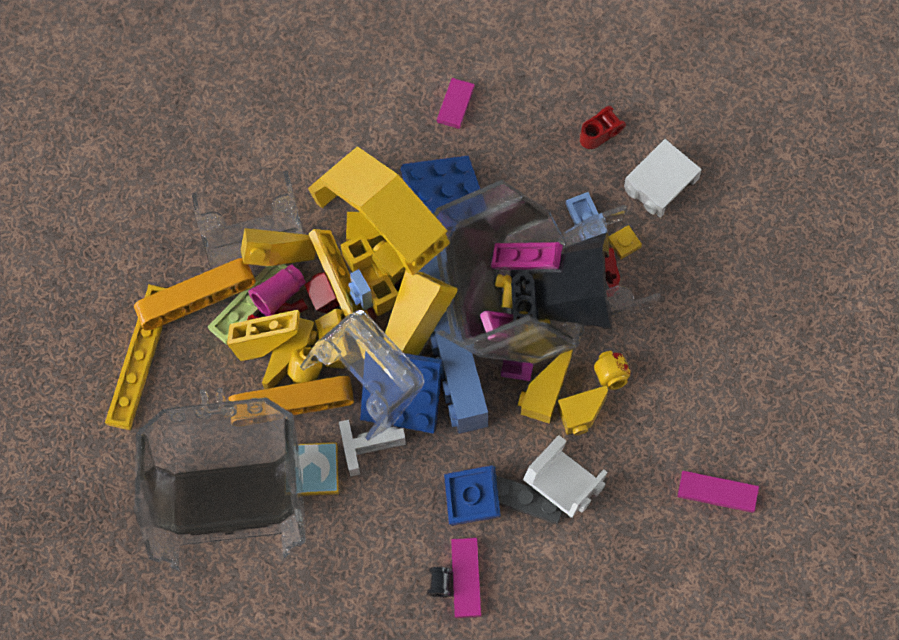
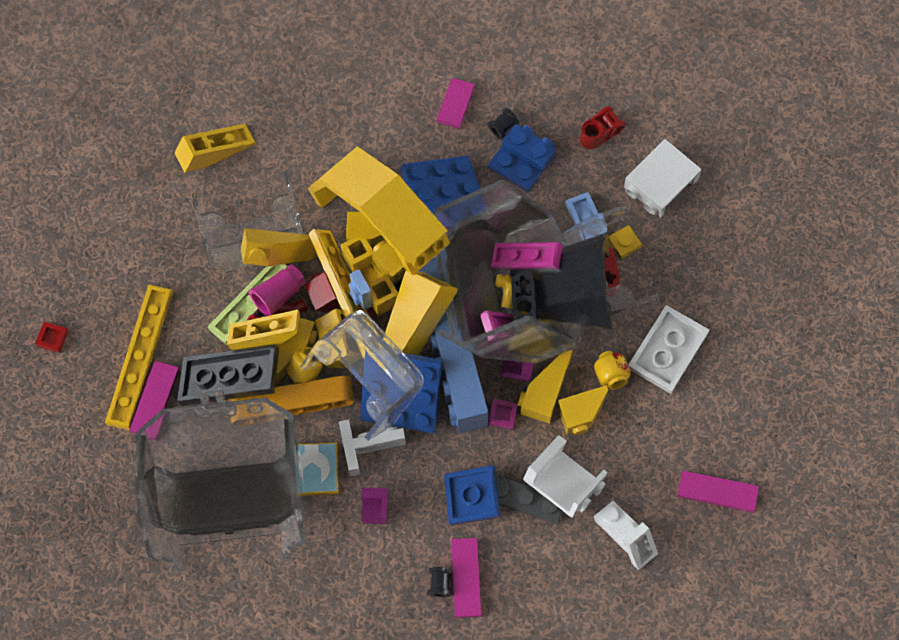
(51, 337): none -> red tile
(156, 394): none -> dark pink tile
(194, 294): light orange beam -> none
(212, 146): none -> yellow slope
(238, 372): none -> black plate
(374, 505): none -> magenta panel
(503, 123): none -> black bush
(503, 414): none -> dark pink tile
(522, 157): none -> blue plate
(628, 534): none -> white bracket
(668, 349): none -> white plate

